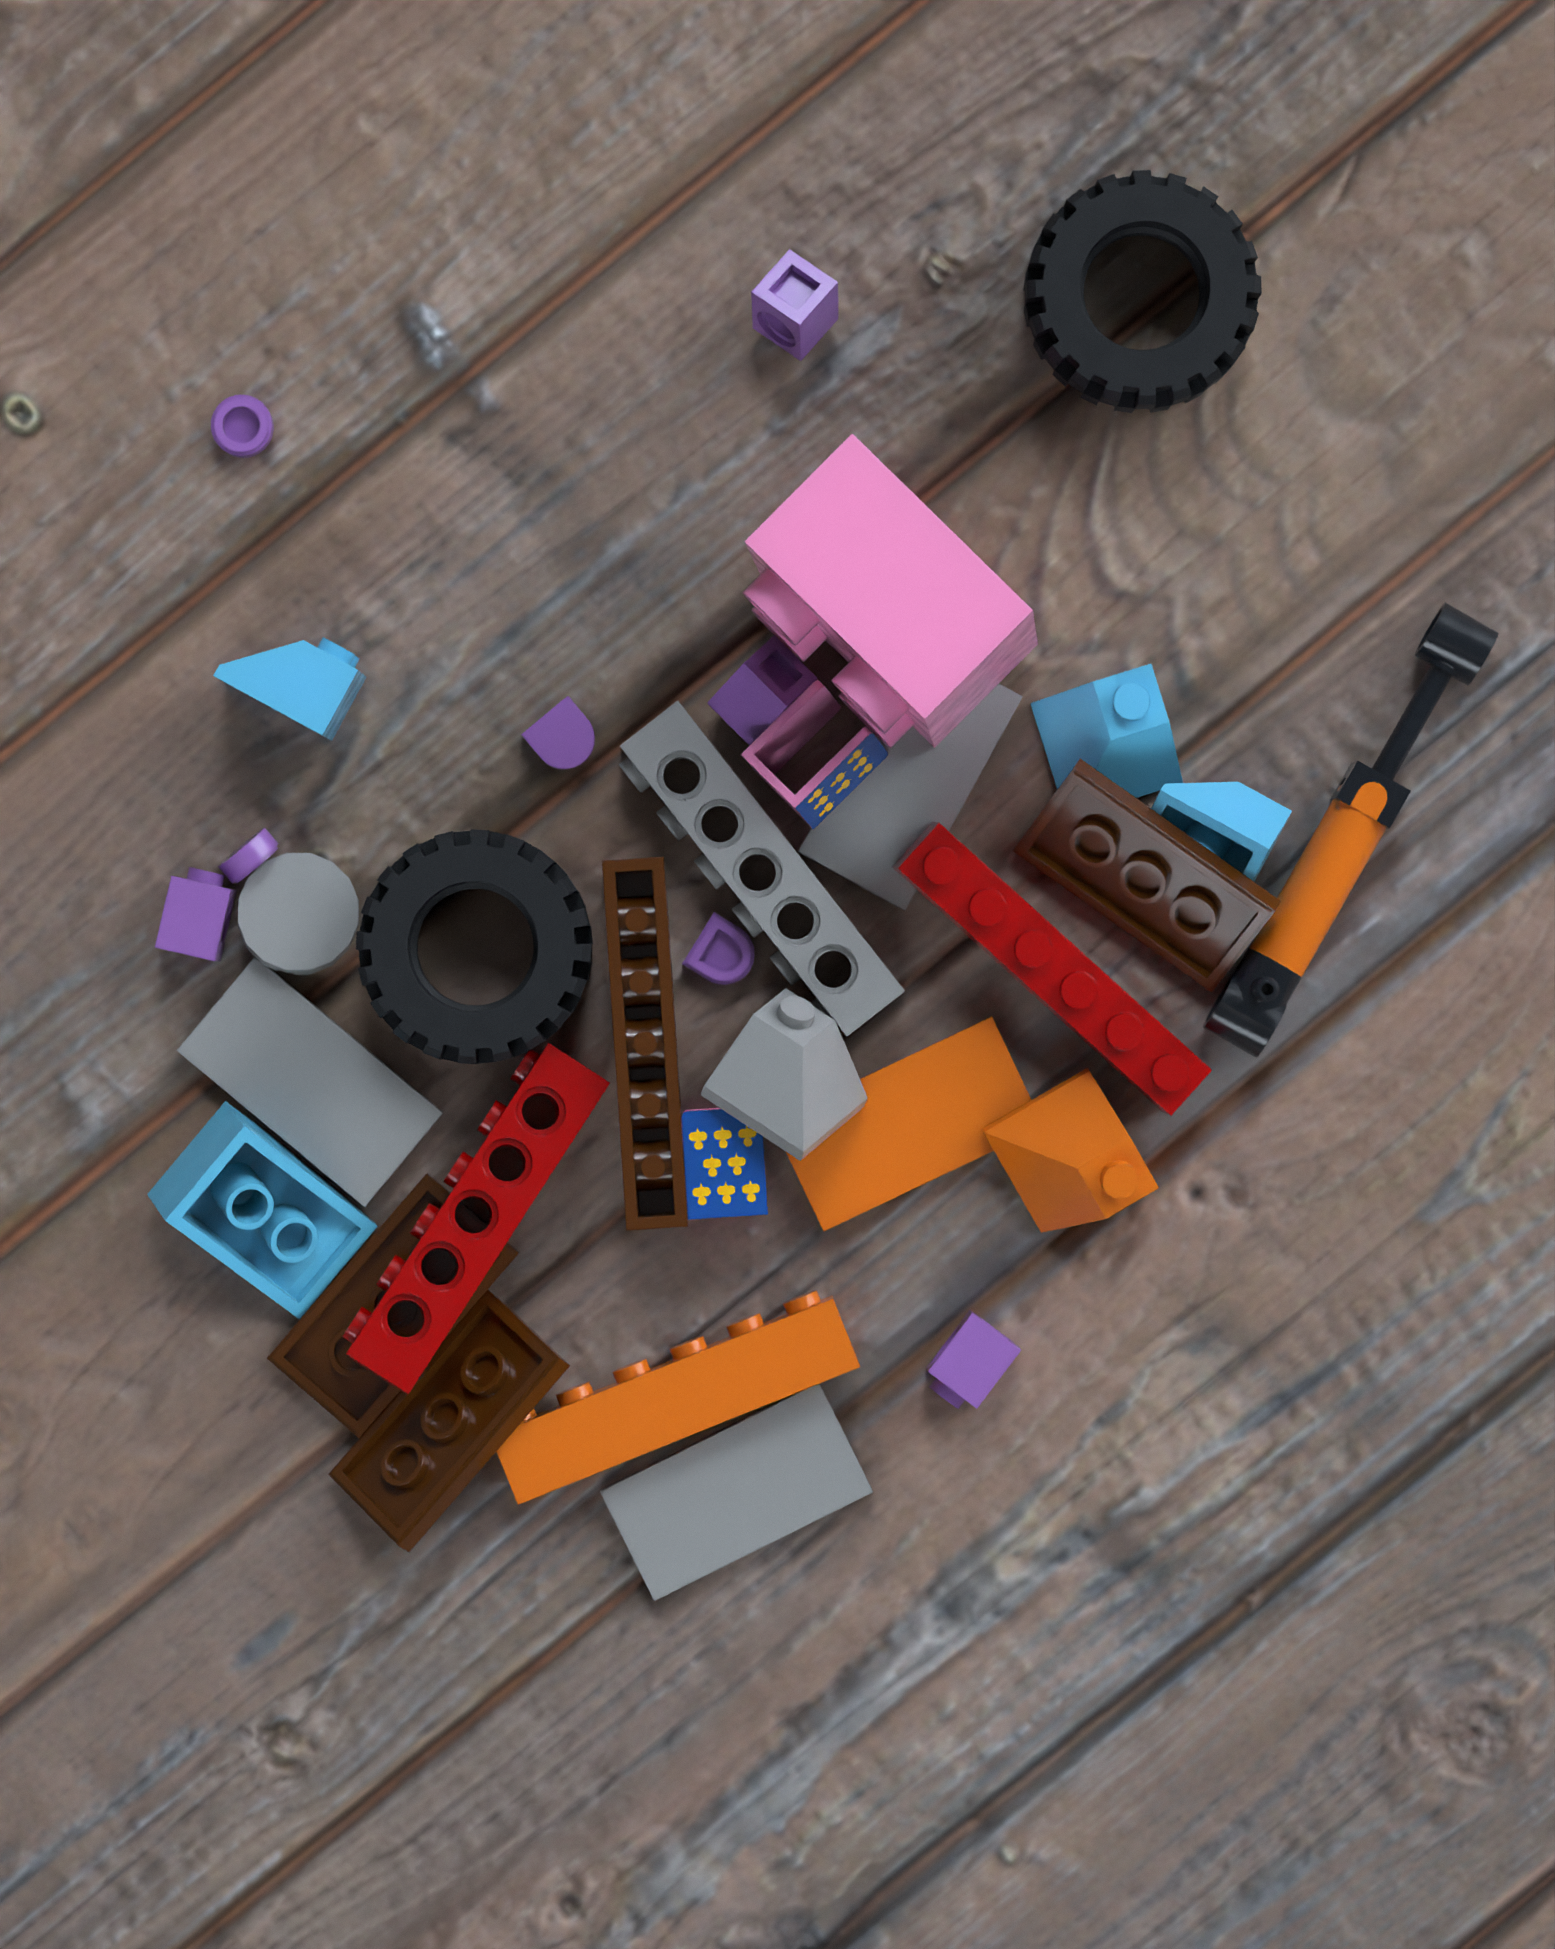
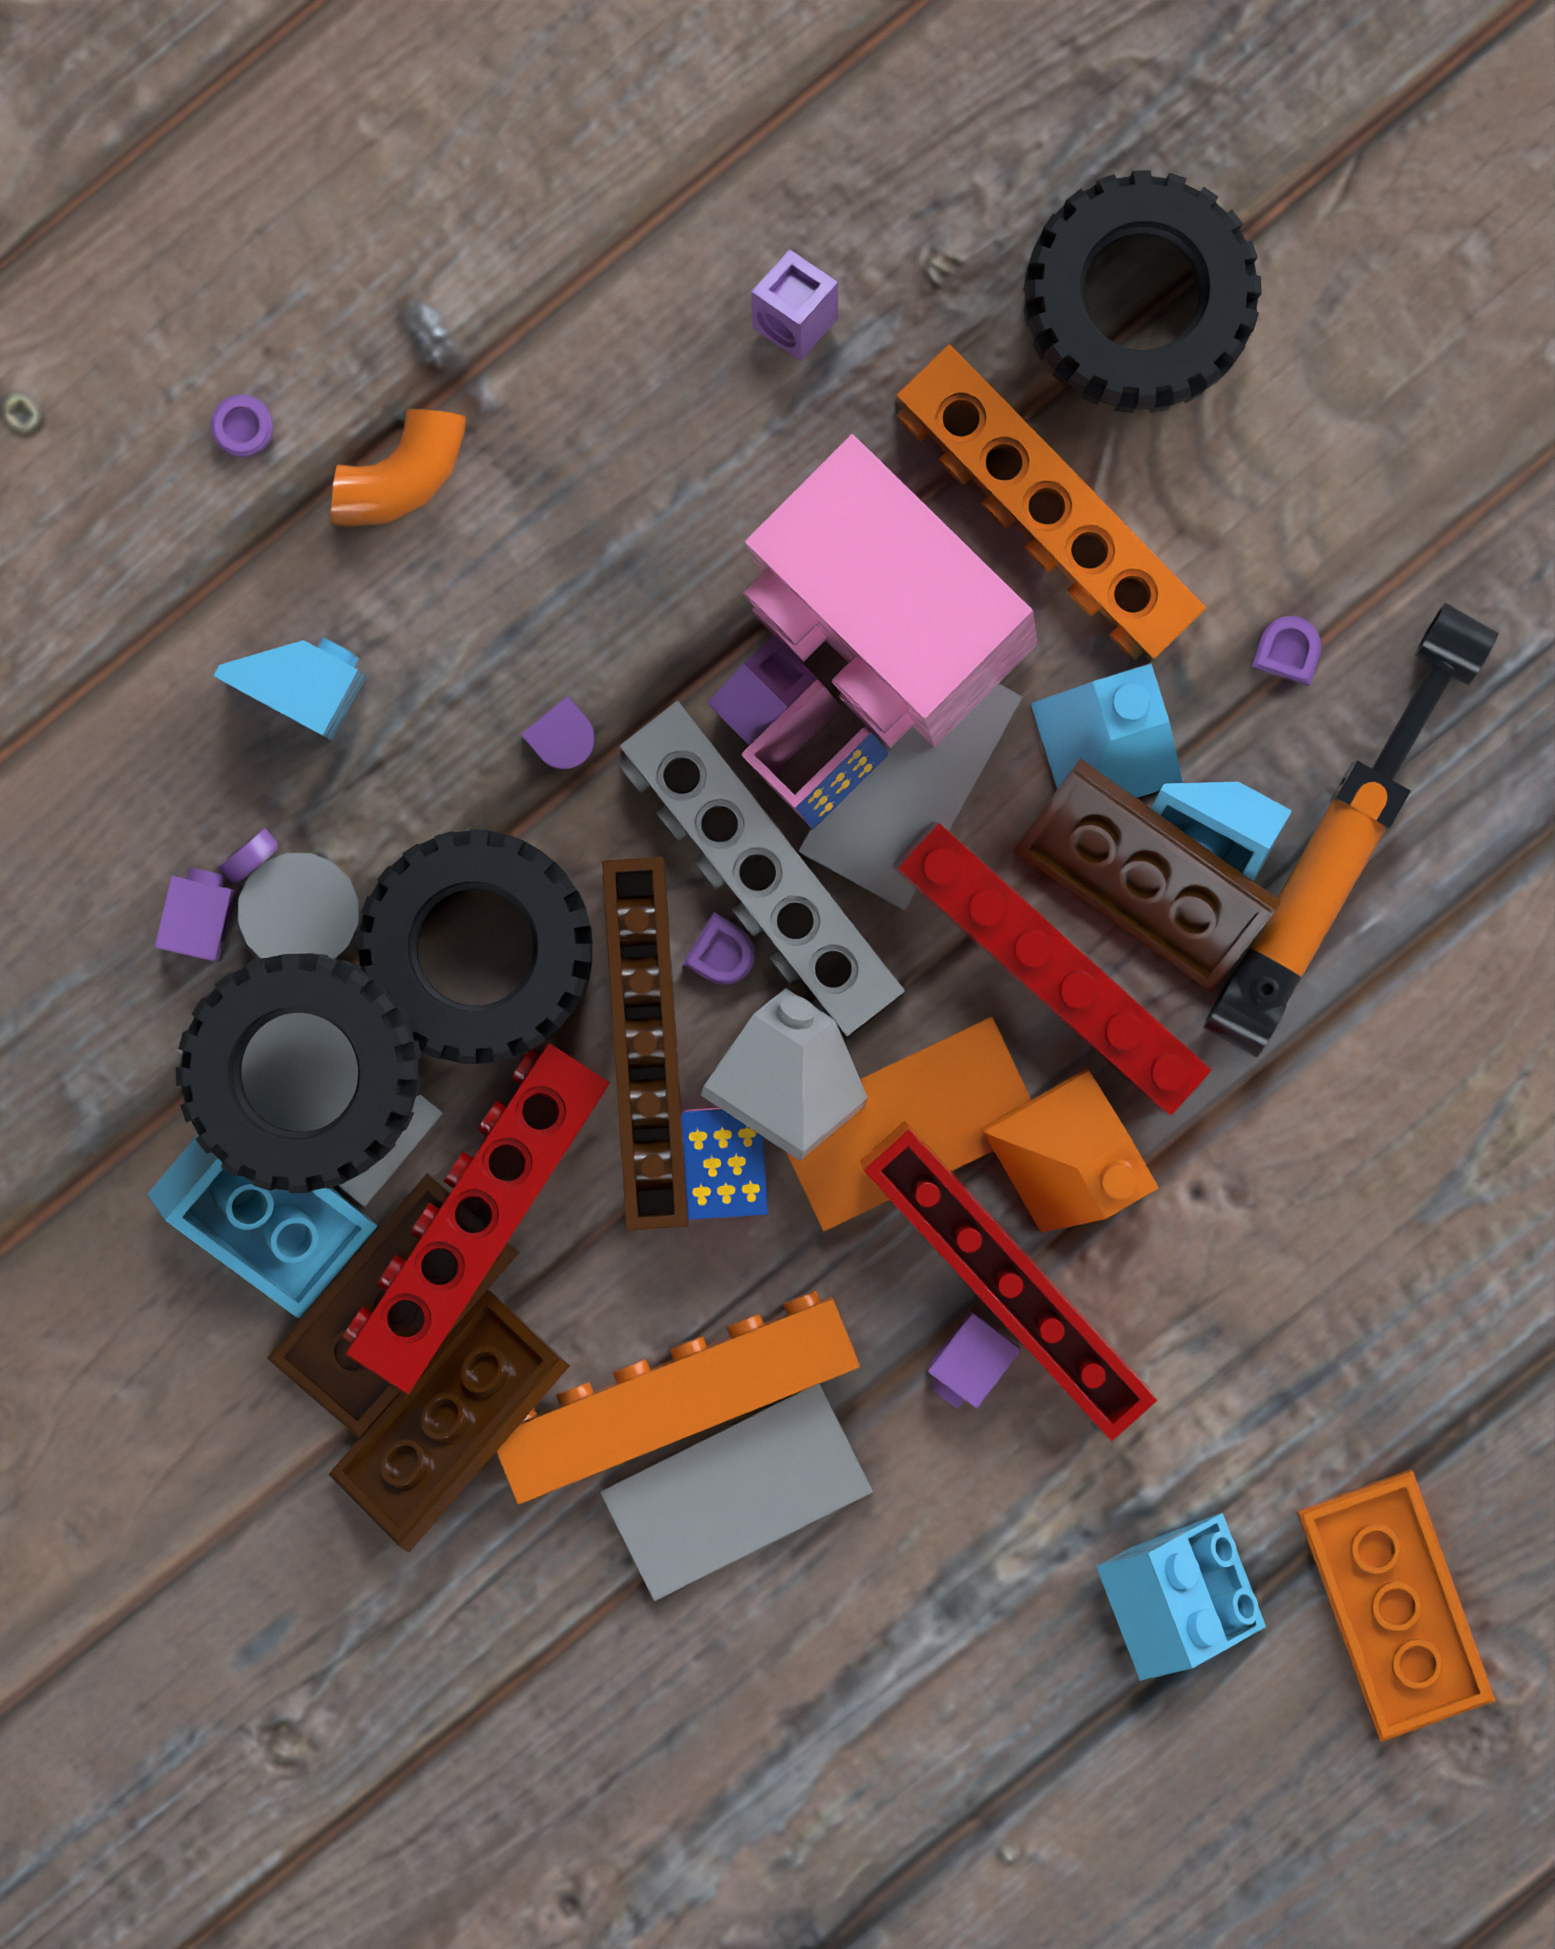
(215, 1089): none -> black tyre
(404, 478): none -> orange cylinder
(952, 382): none -> orange brick
(1008, 1281): none -> red brick
(1181, 1597): none -> medium azure slope
(1288, 650): none -> medium lavender tile
(1395, 1605): none -> orange tile

